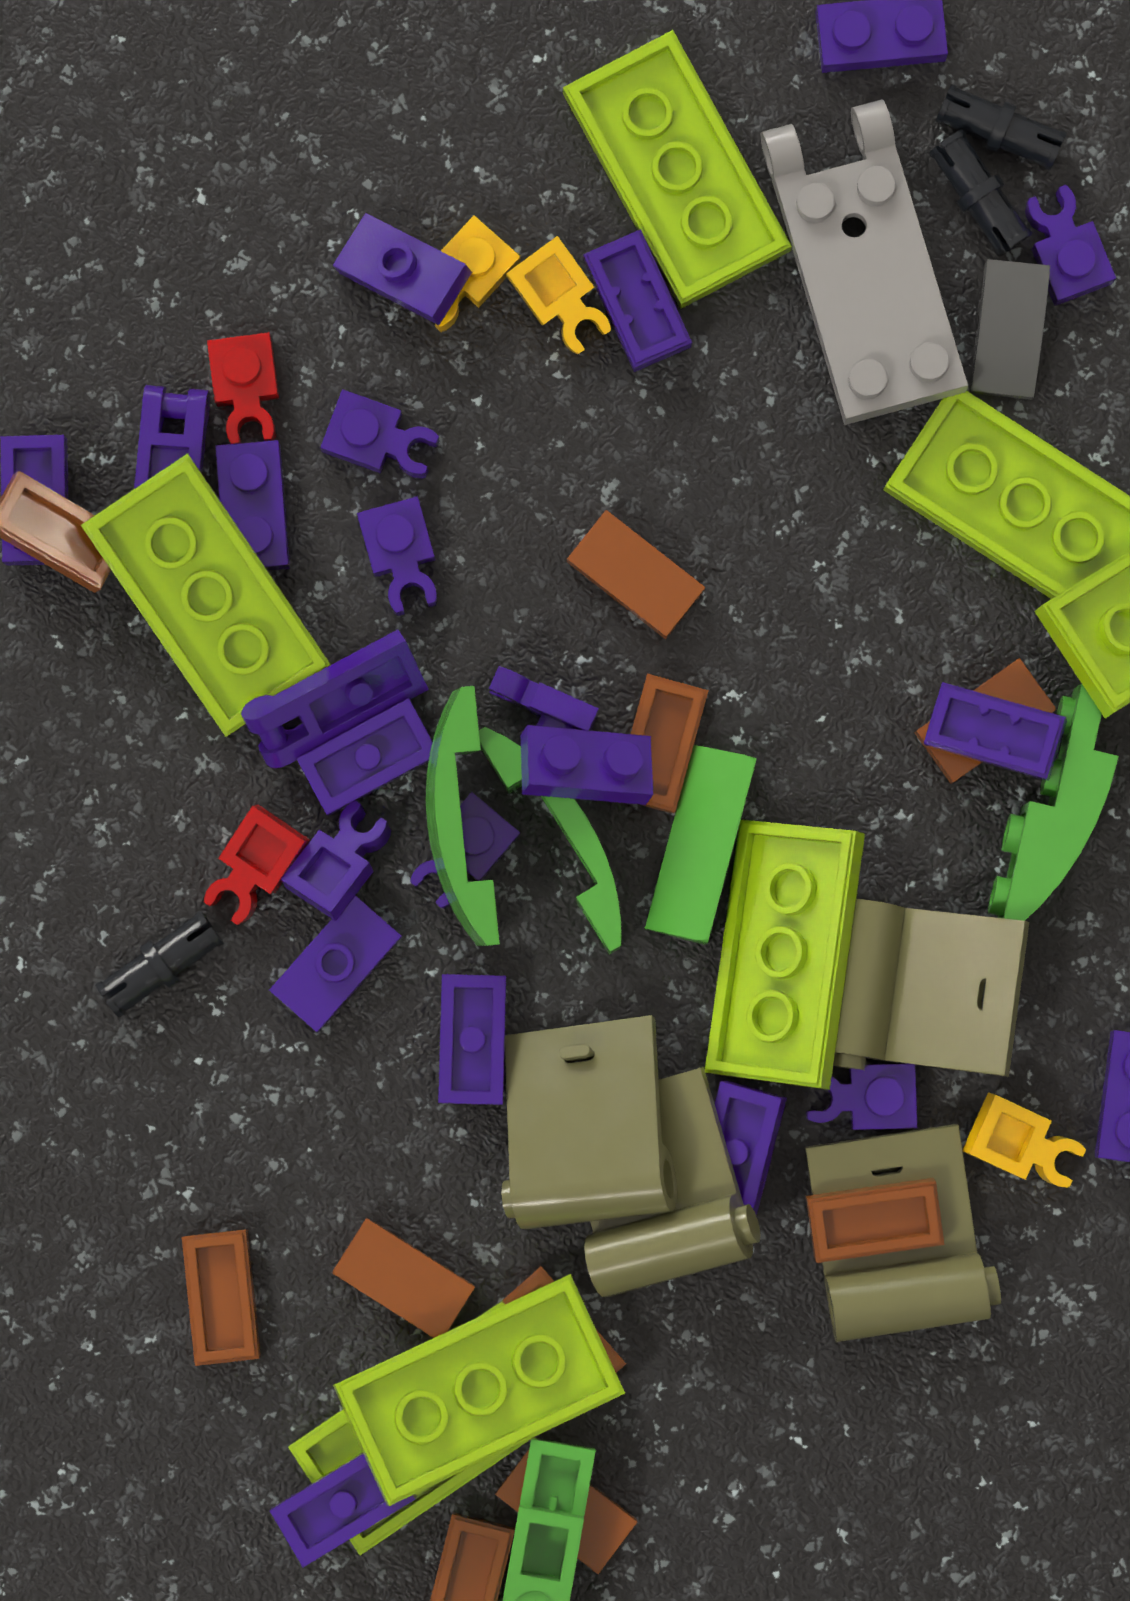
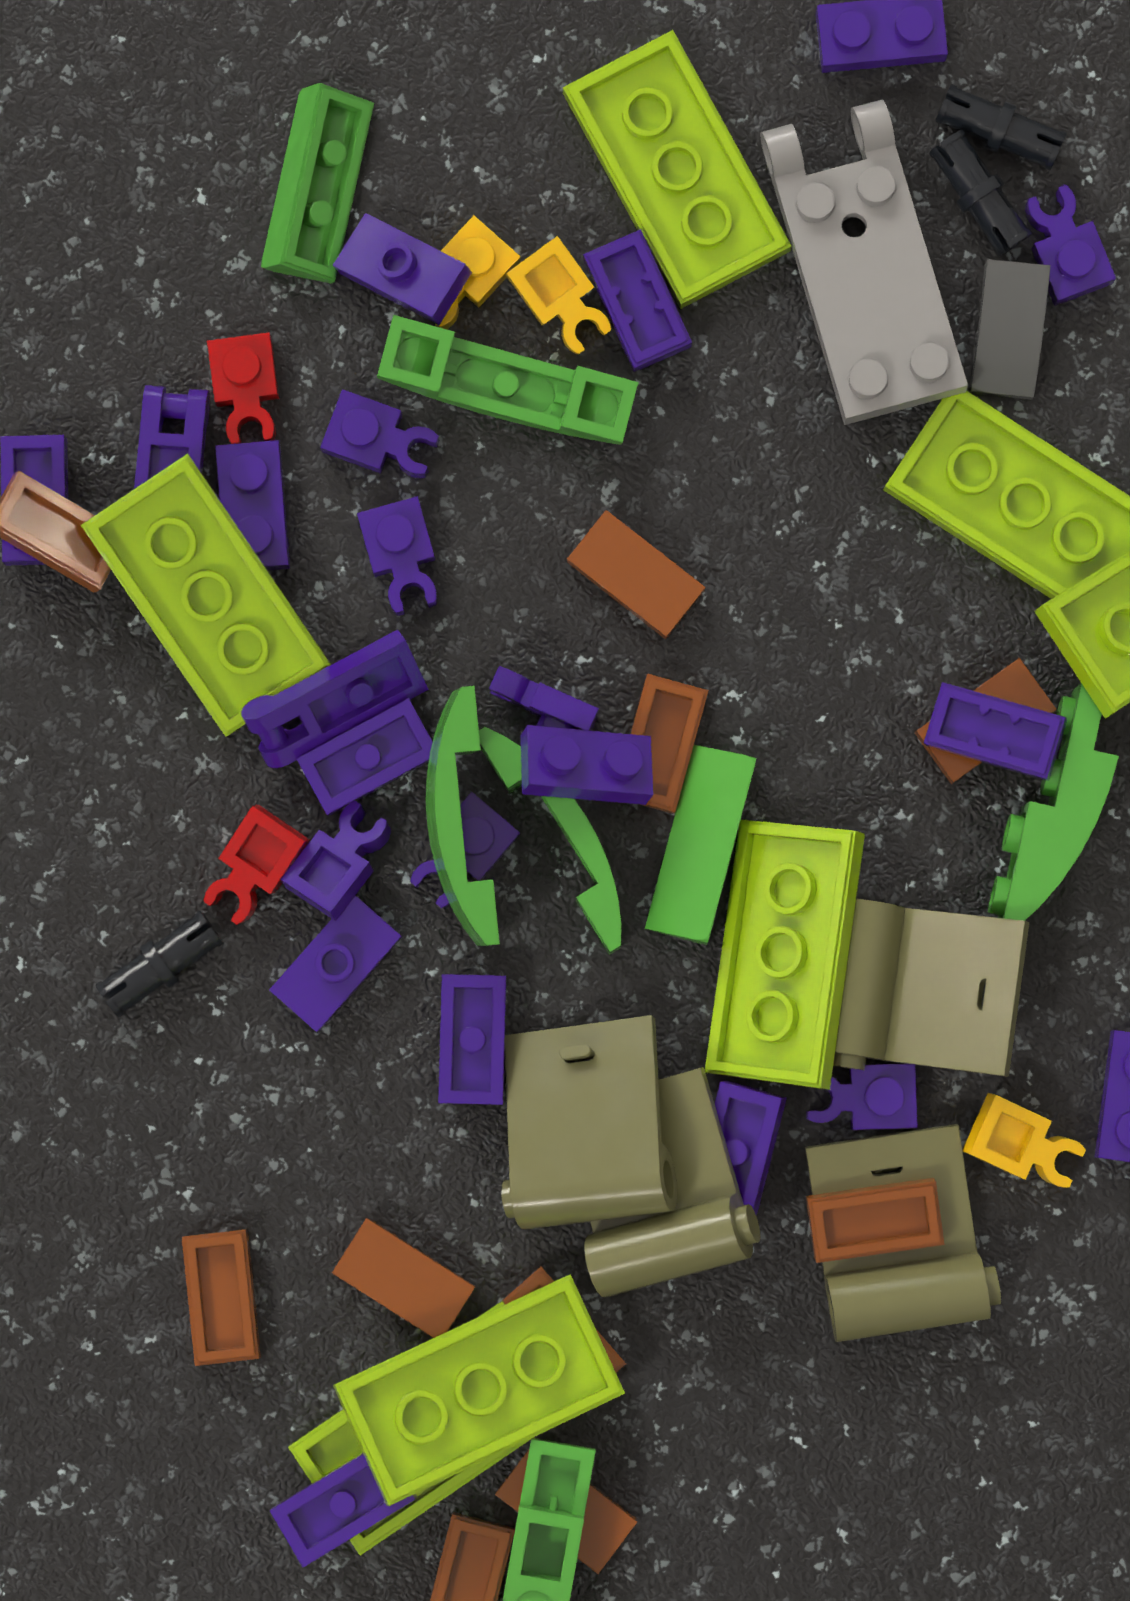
(317, 183): none -> bright green slope
(505, 383): none -> bright green slope

